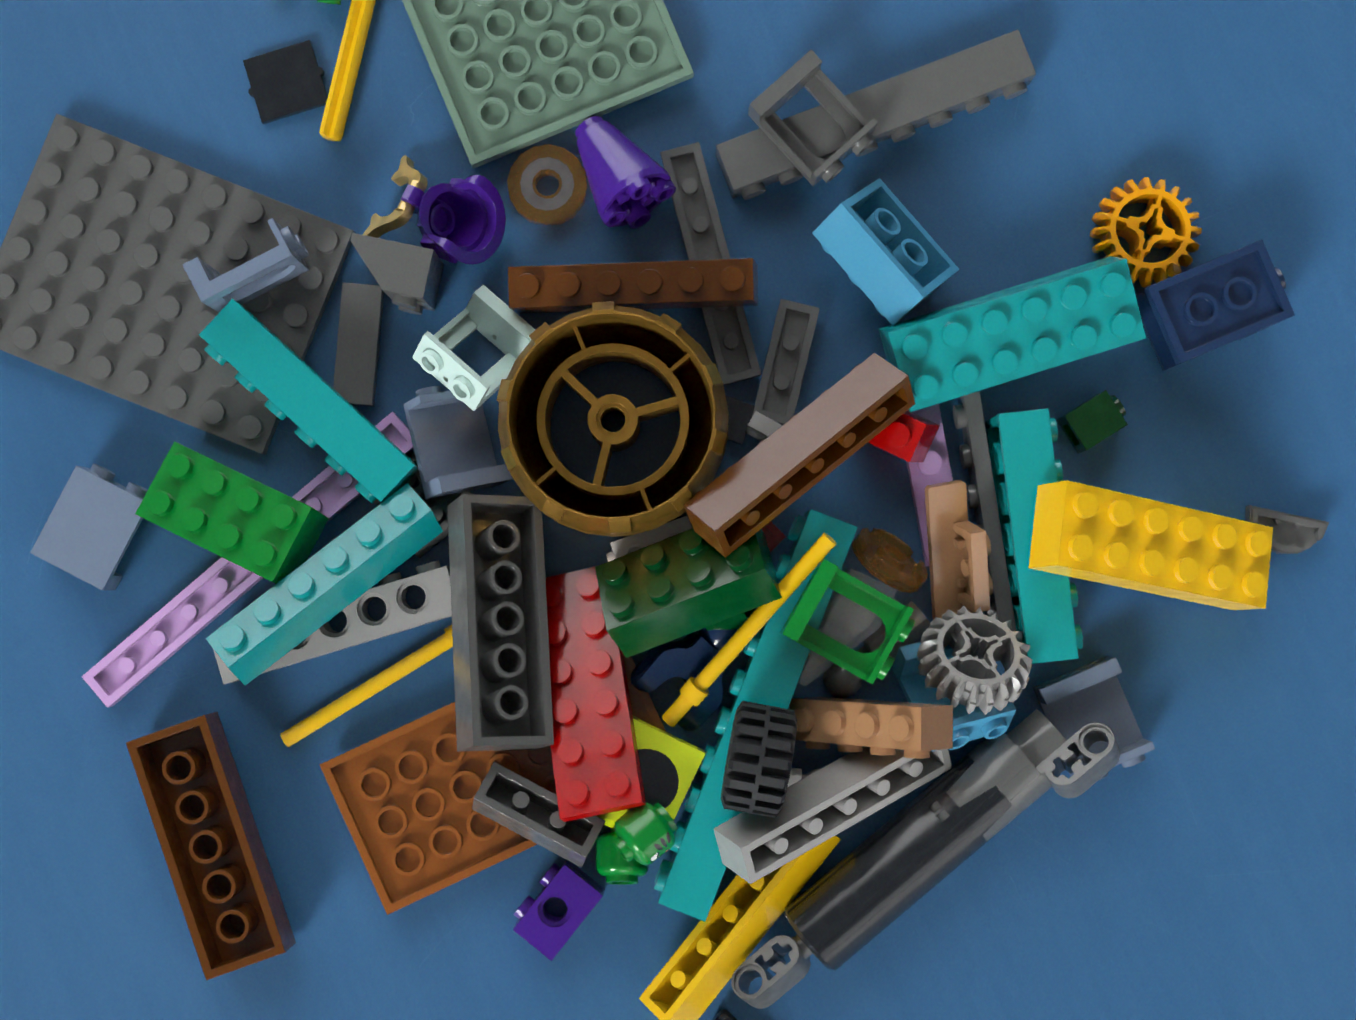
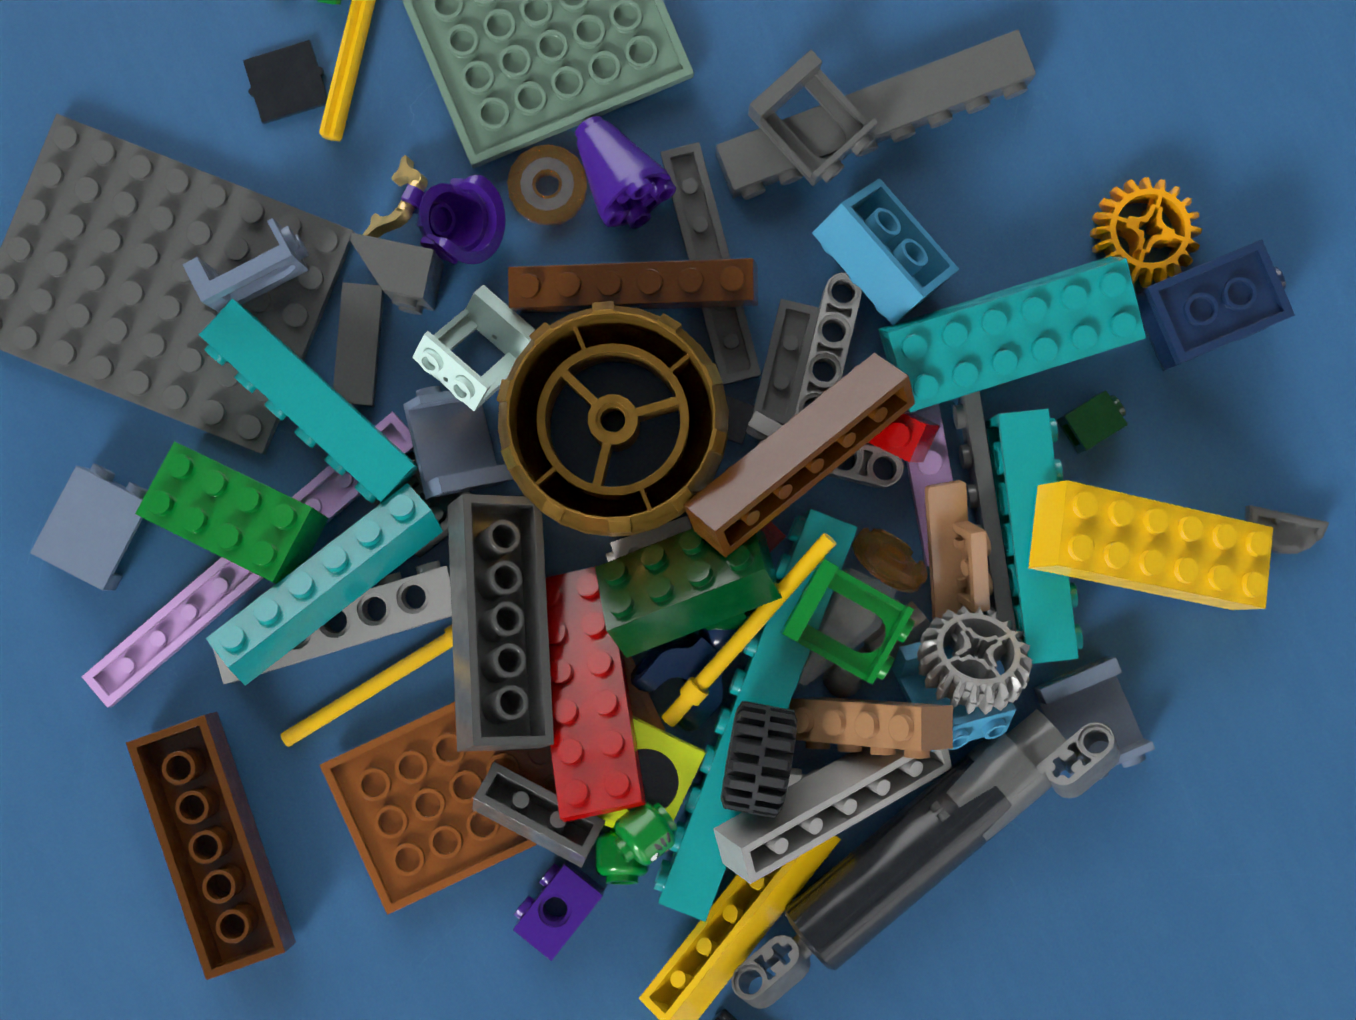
(835, 355): none -> light grey beam

